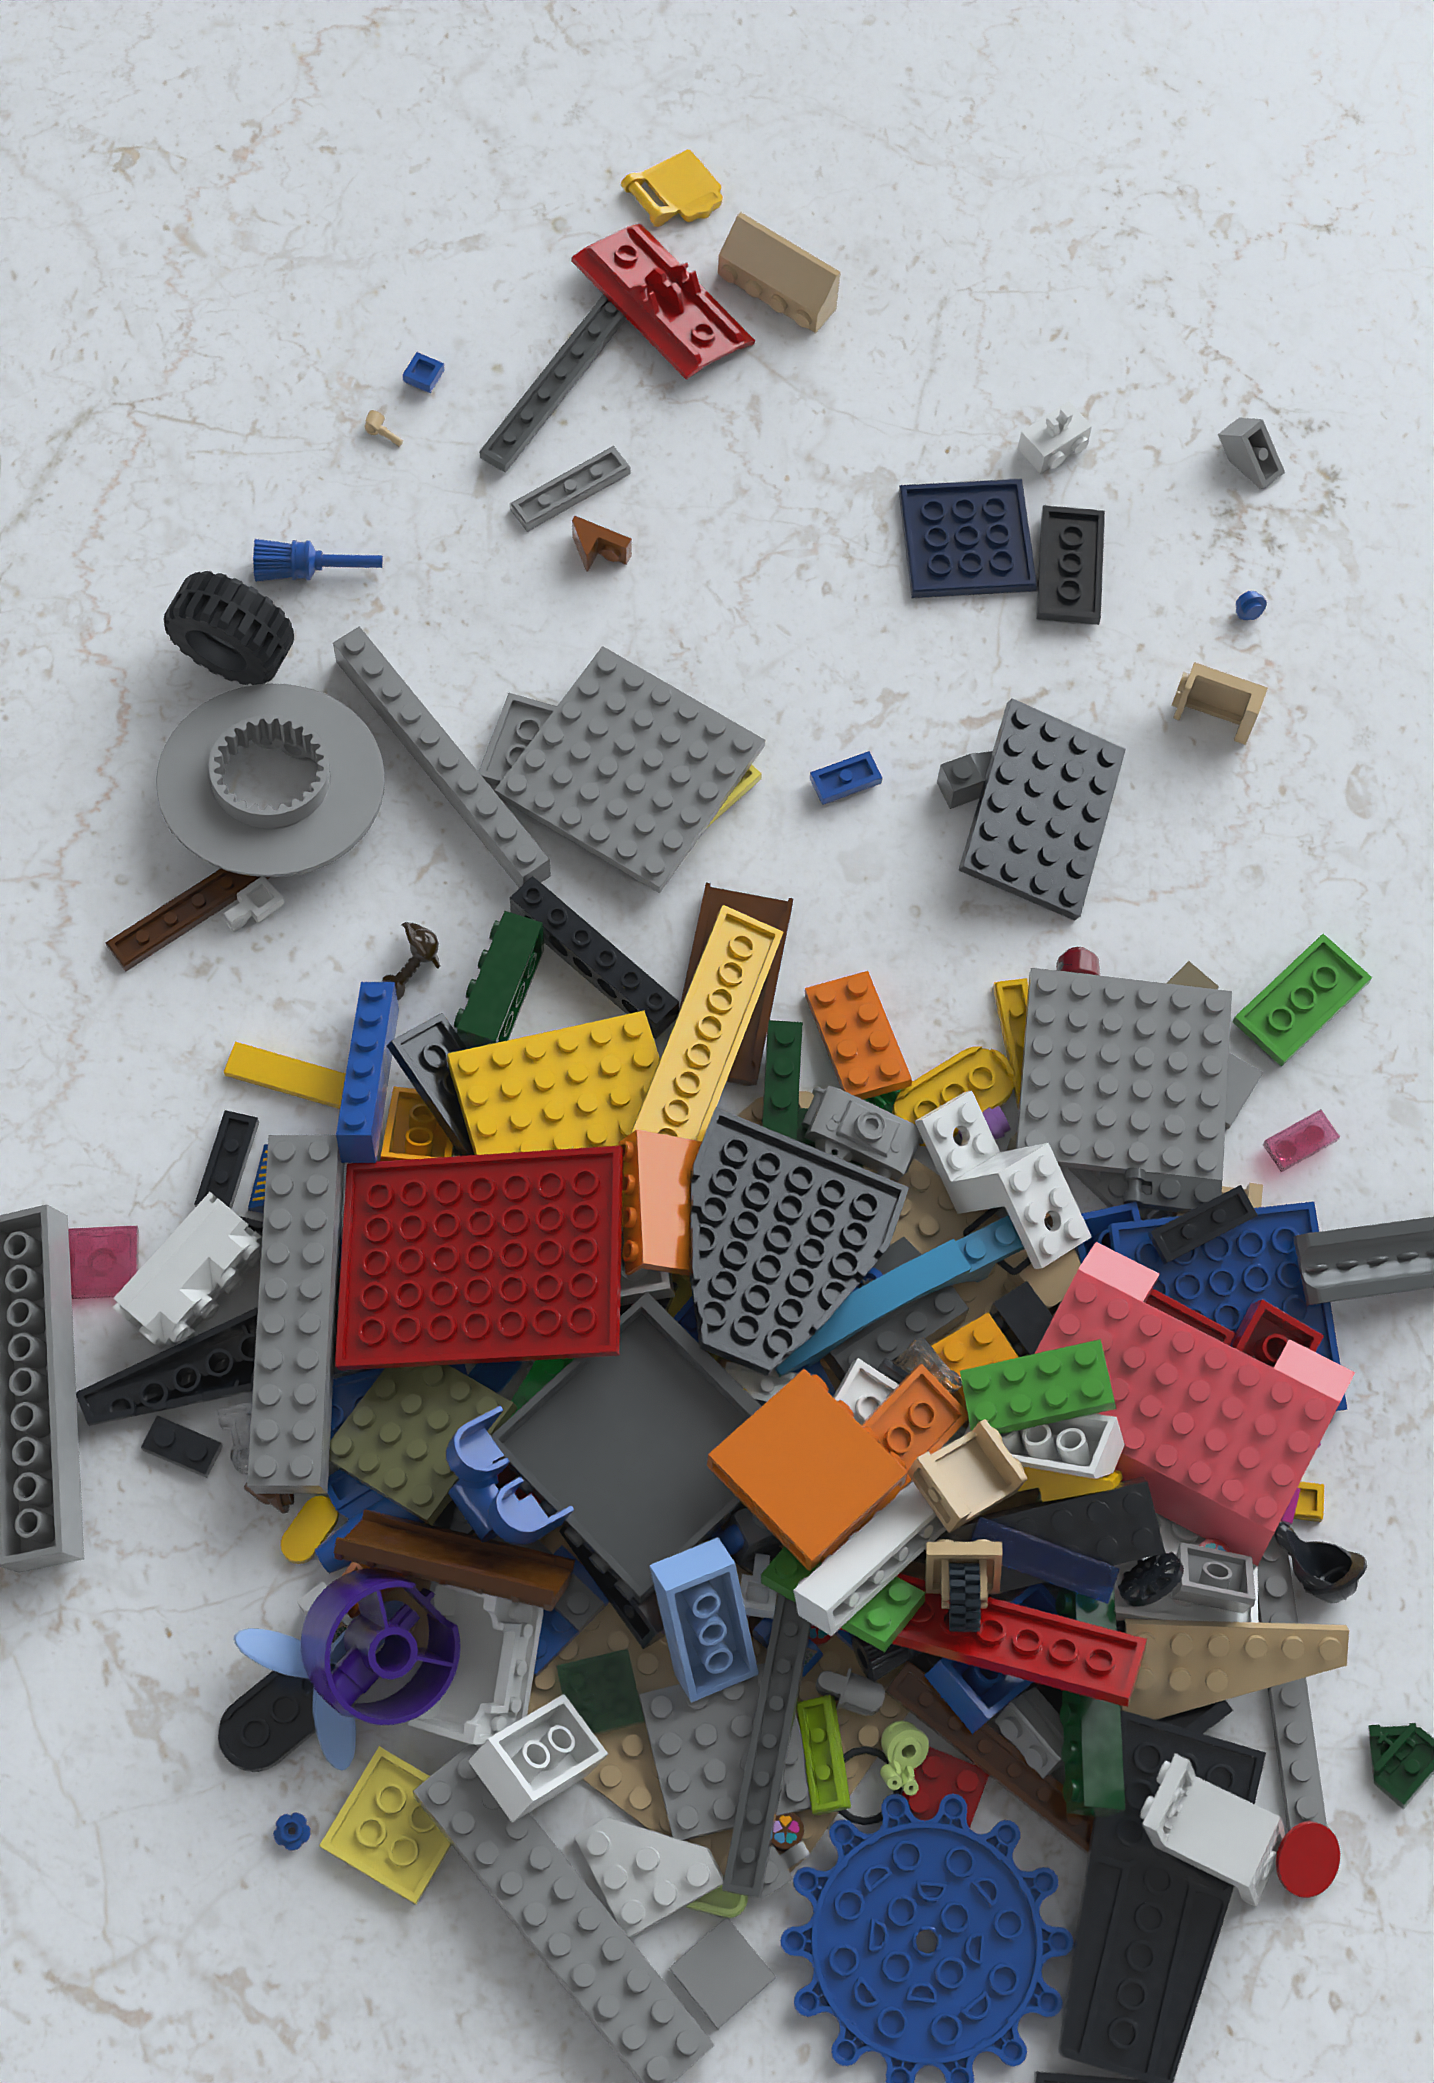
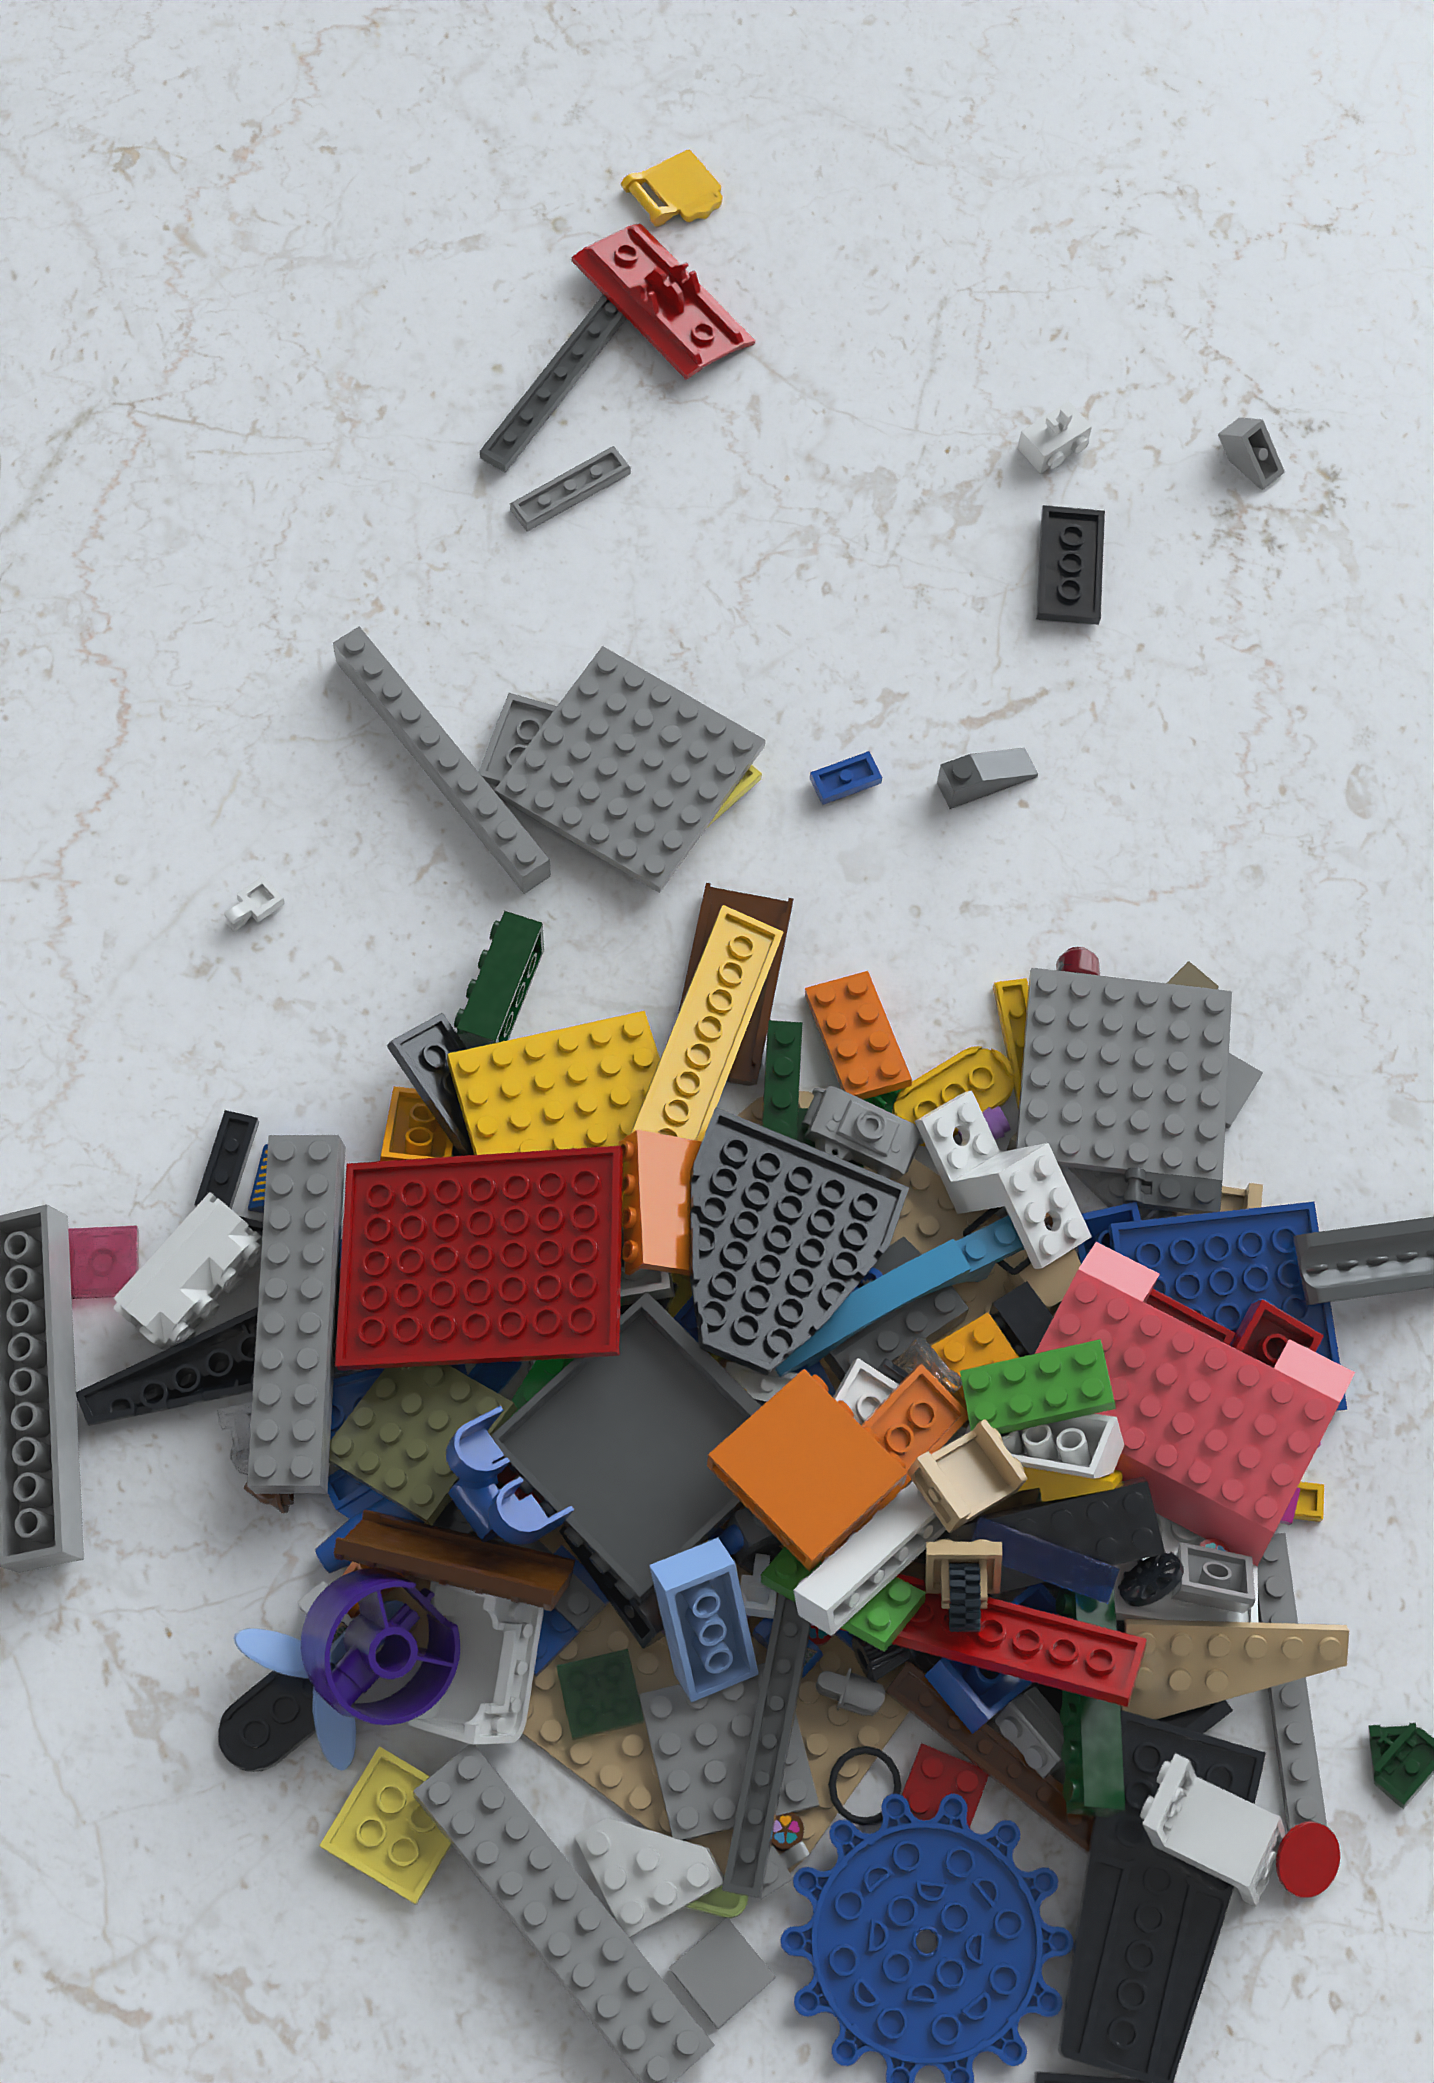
(177, 917): reddish brown tile -> none
(182, 1446): black plate -> none
(229, 628): black tyre -> none
(281, 840): light grey piece -> none
(285, 1075): yellow tile -> none
(301, 560): blue piece -> none
(301, 1834): blue plate -> none
(309, 1529): yellow tile -> none
(367, 1073): blue brick -> none
(374, 426): tan hand -> none
(423, 372): blue plate -> none
(423, 948): dark brown piece -> none
(537, 1757): white brick -> none
(595, 540): dark orange slope -> none
(595, 956): black brick -> none
(779, 273): tan slope -> none
(823, 1755): lime tile -> none
(905, 1750): yellowish green piece -> none
(967, 538): dark blue tile -> none
(1042, 809): plate -> none
(1202, 1224): black plate -> none
(1221, 697): tan panel -> none
(1250, 605): blue plate -> none
(1301, 1140): clear pink plate -> none
(1302, 999): bright green plate -> none
(1321, 1566): black piece -> none

